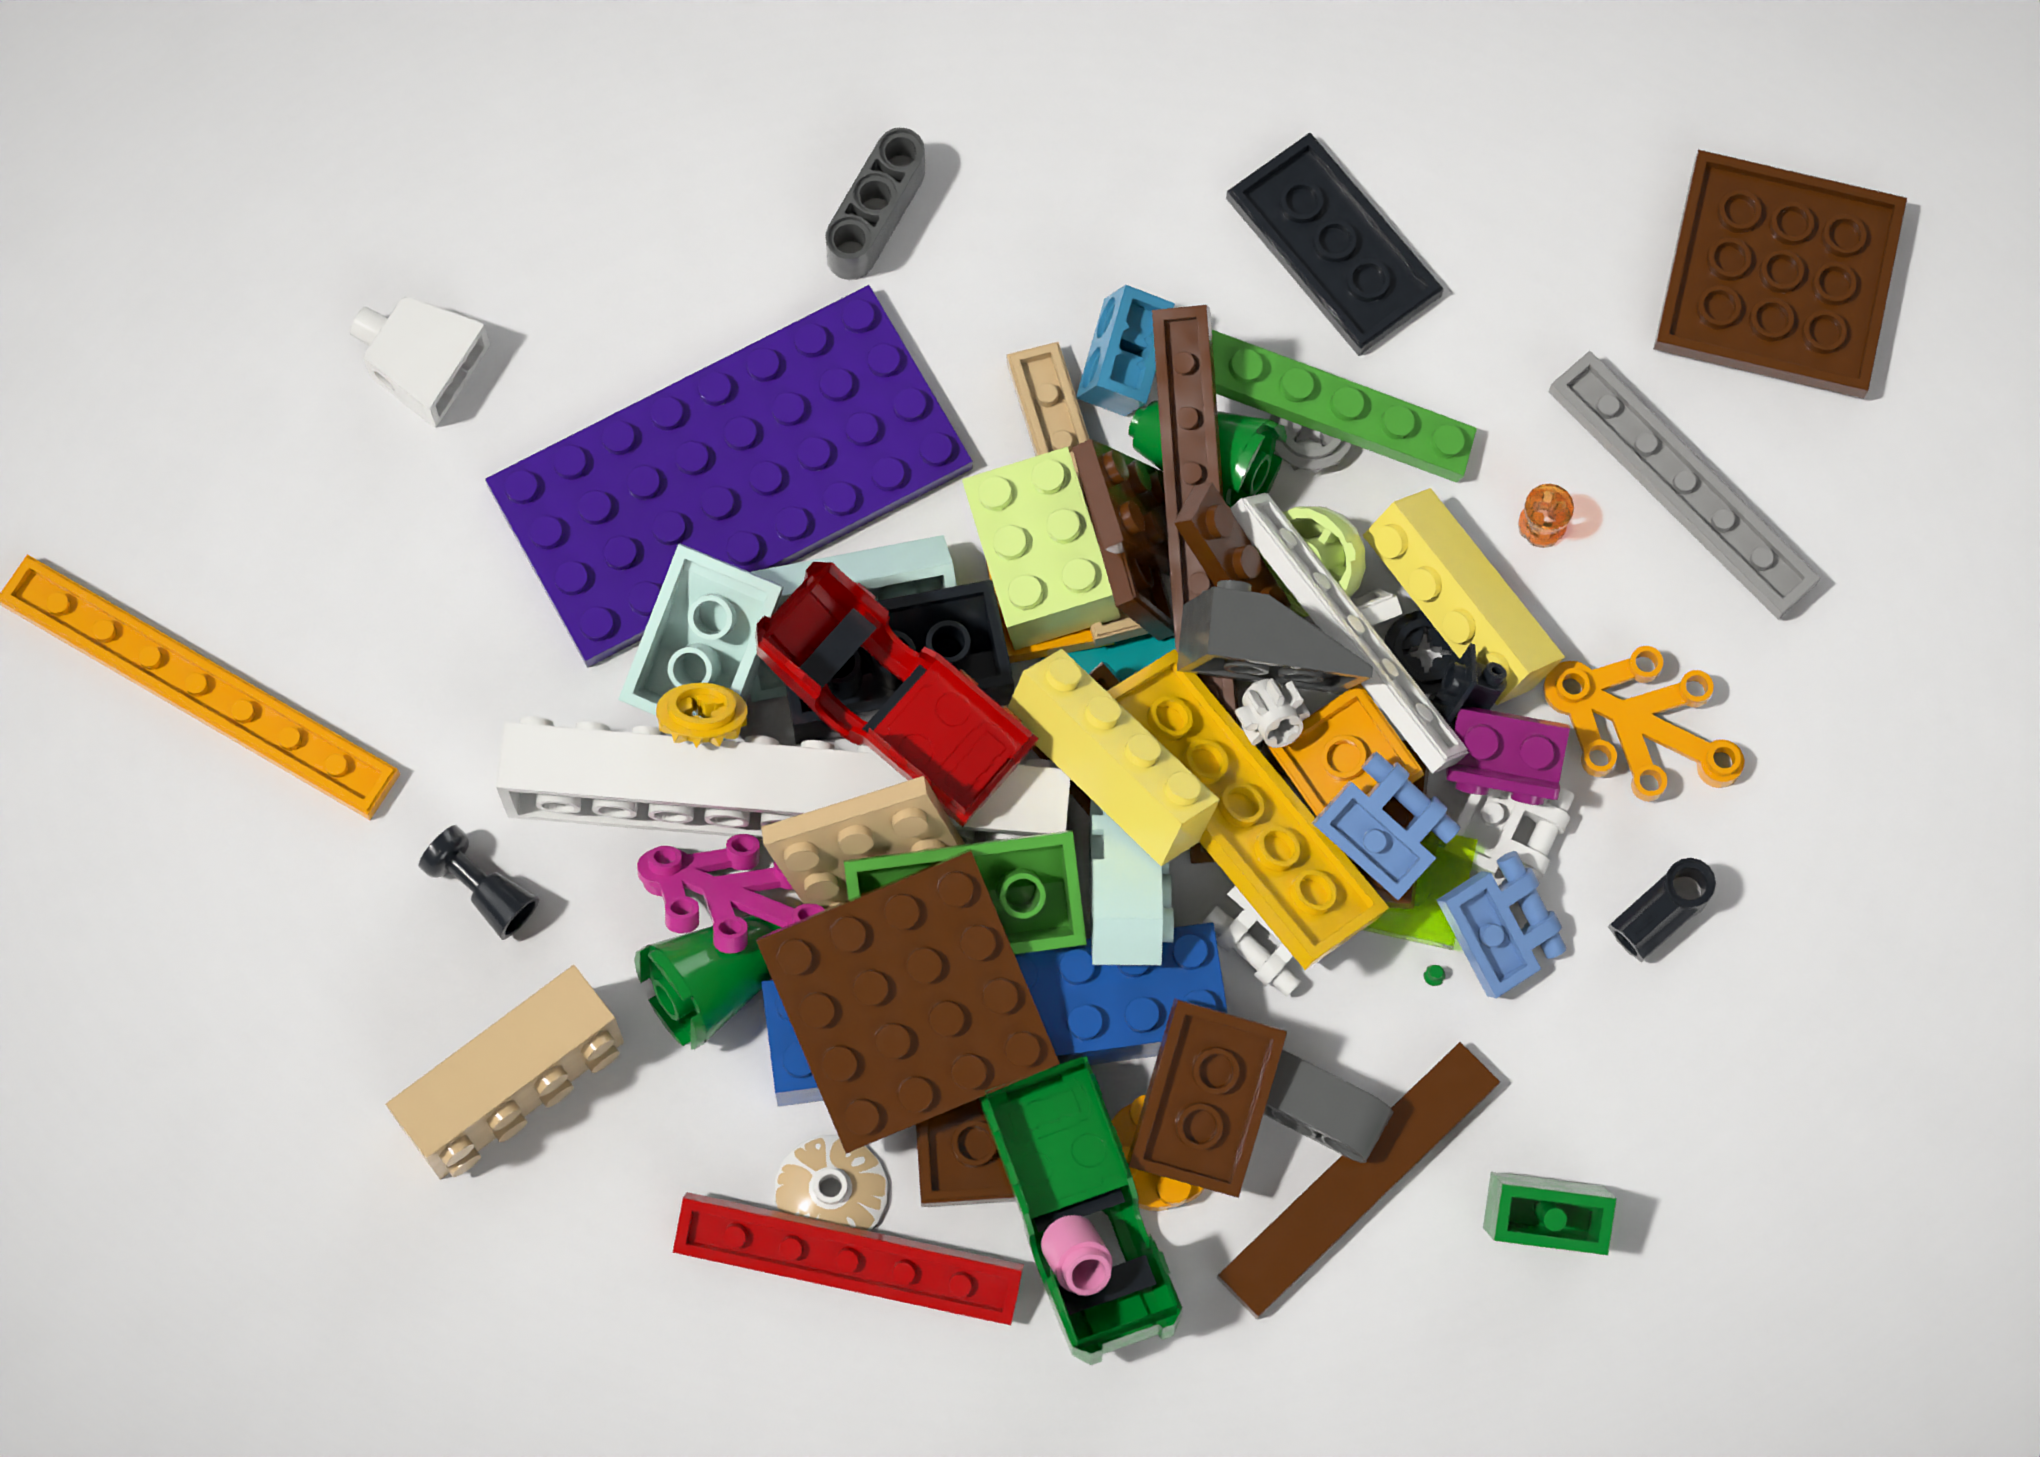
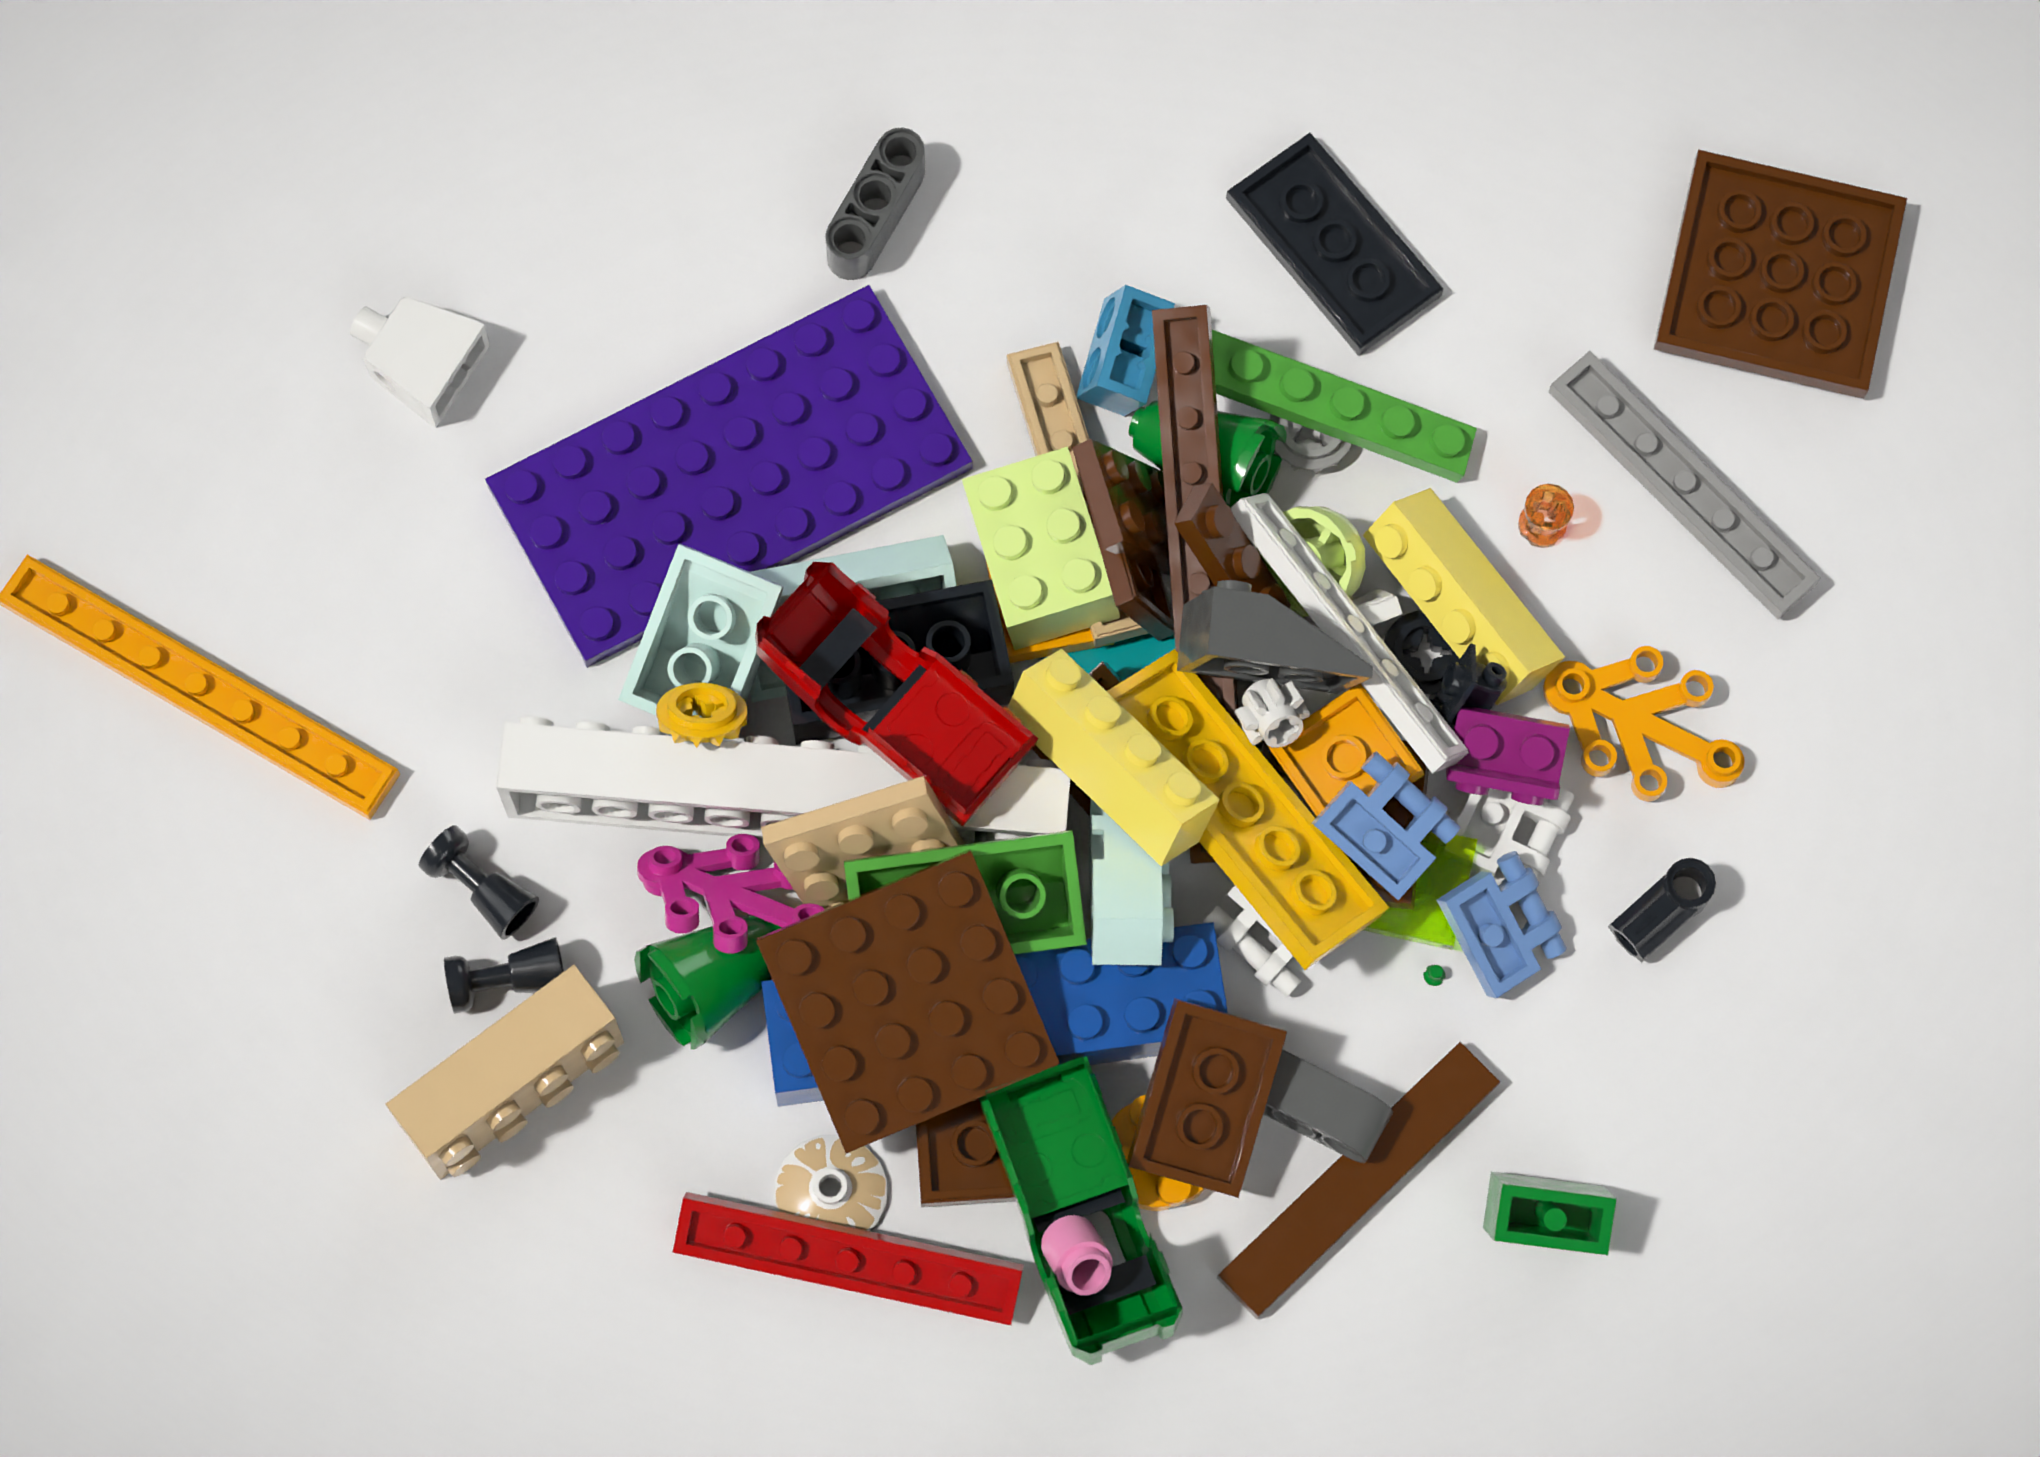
(526, 971): none -> black piece

